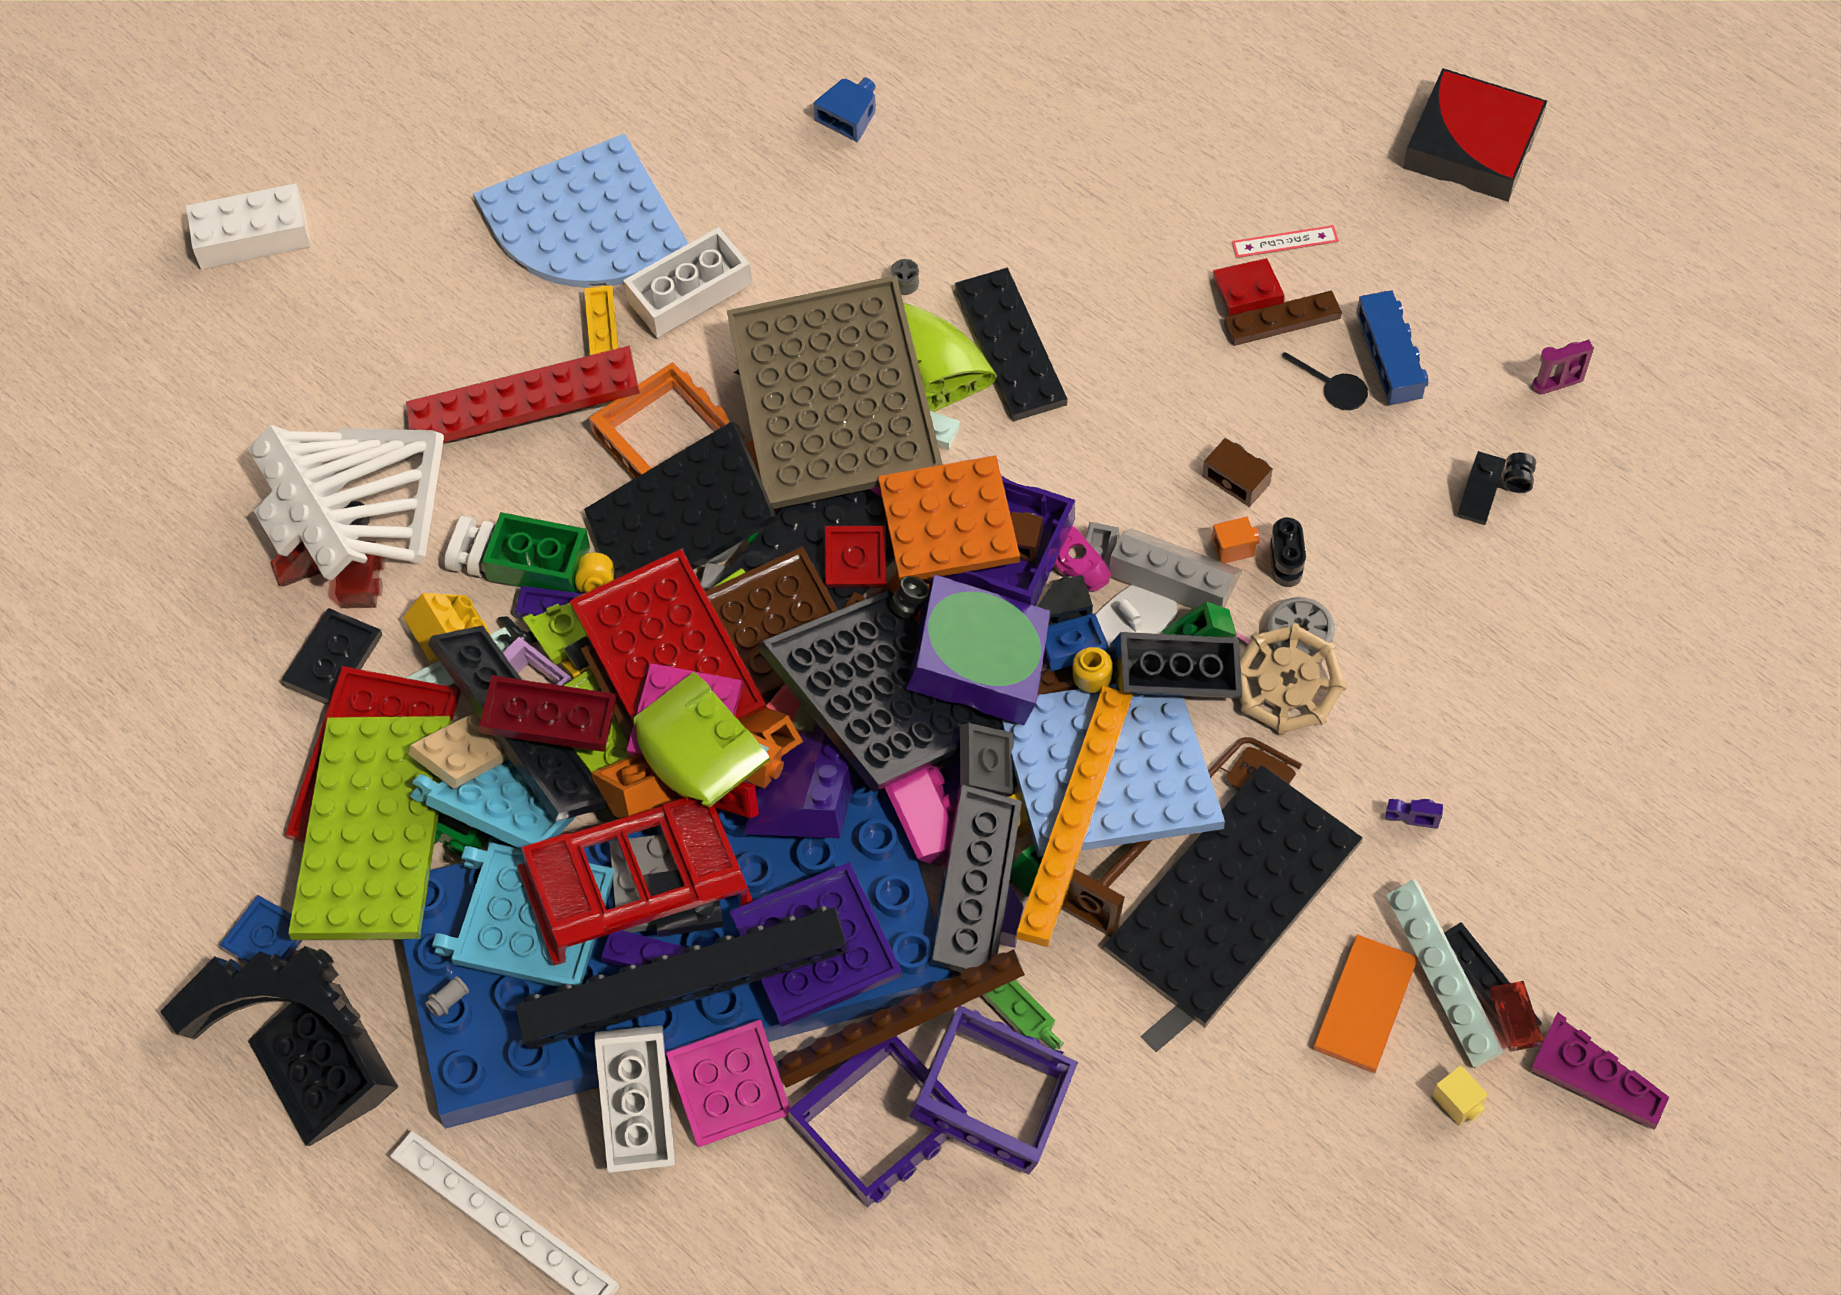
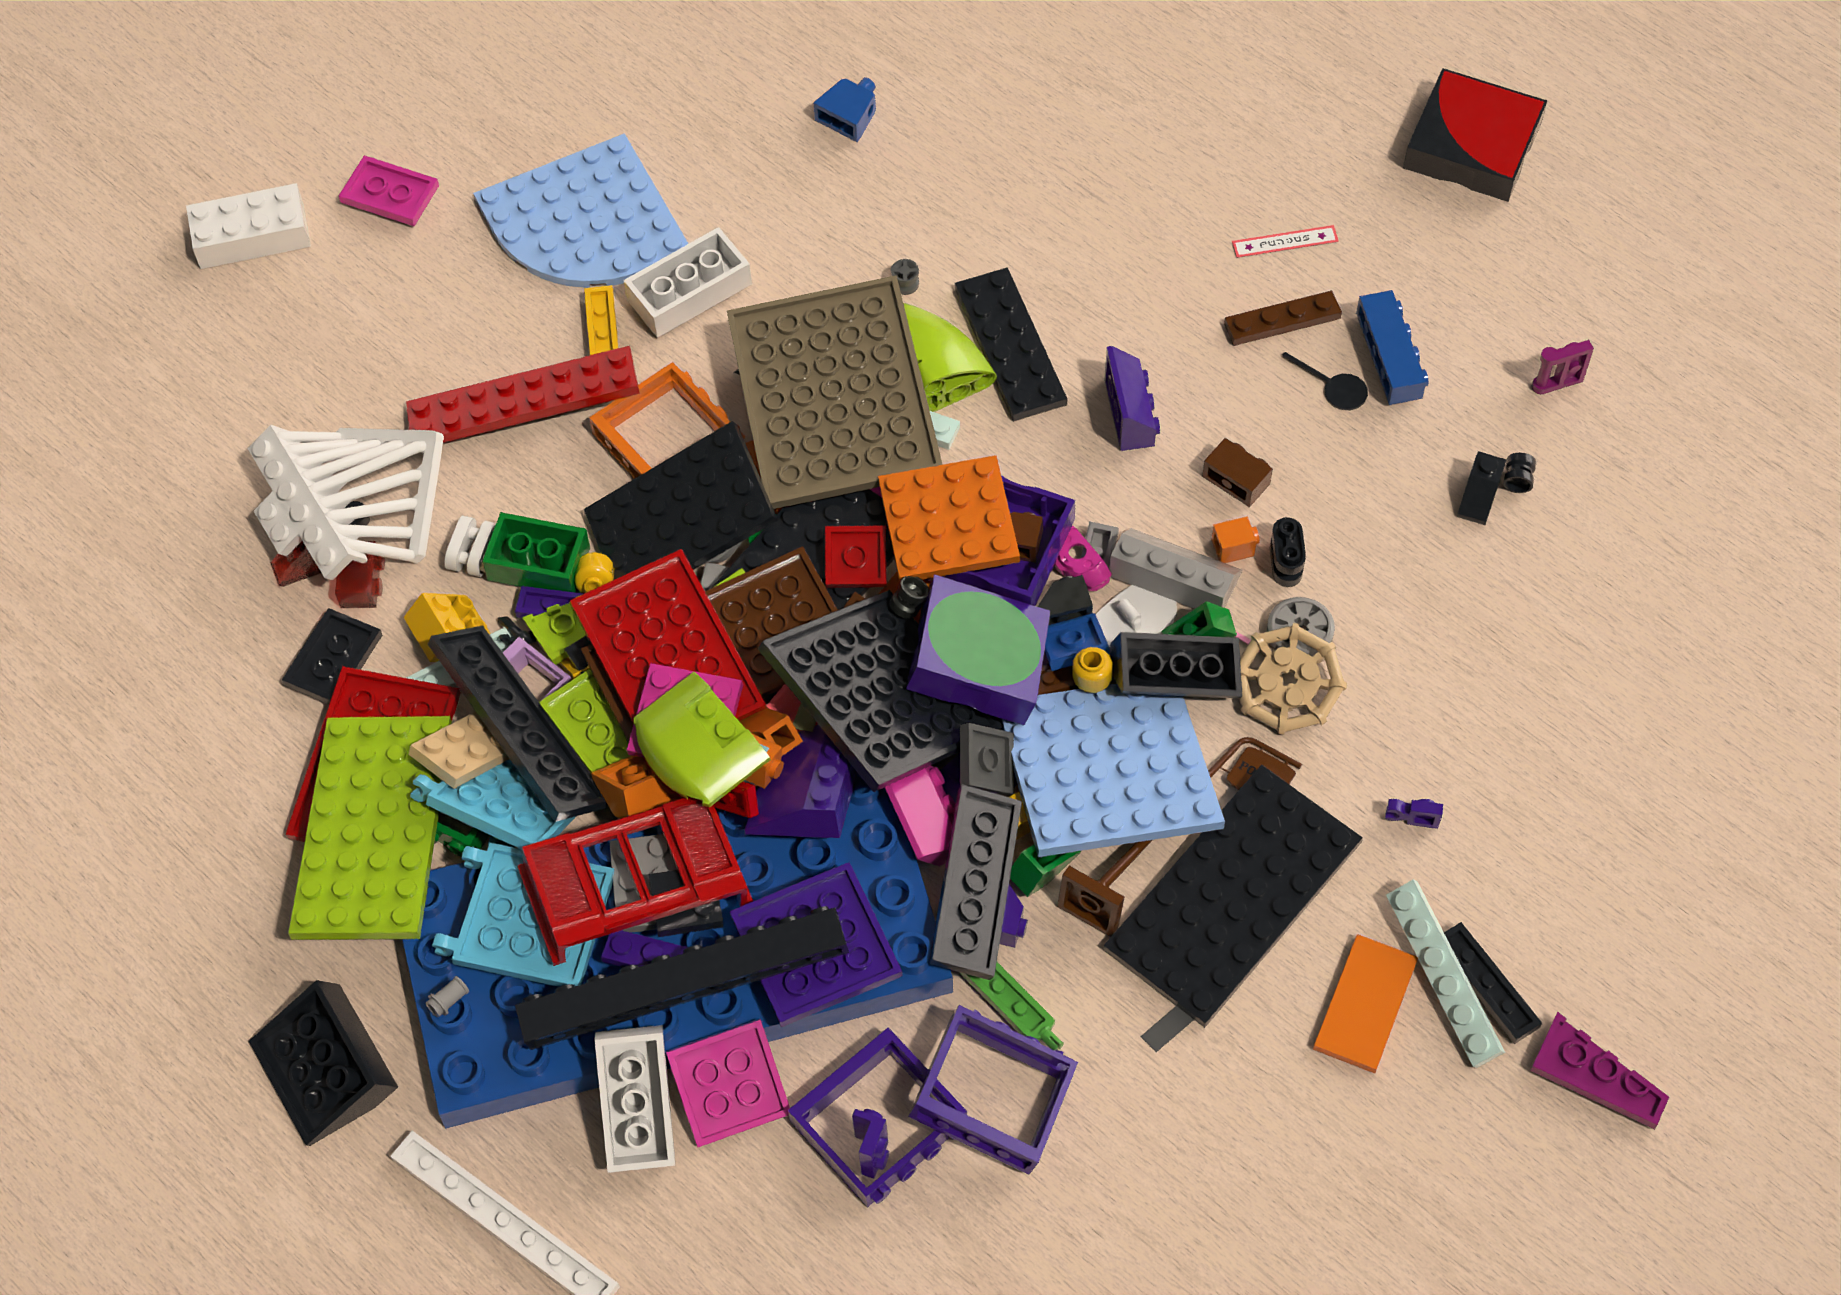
(227, 987): black arch -> none
(262, 929): blue plate -> none
(389, 190): none -> dark pink plate
(548, 713): dark red plate -> none
(873, 1131): none -> dark purple bracket
(900, 1018): reddish brown plate -> none
(1074, 818): light orange plate -> none
(1129, 400): none -> dark purple slope
(1248, 286): red plate -> none
(1460, 1096): light yellow brick -> none
(1516, 1016): clear red plate -> none

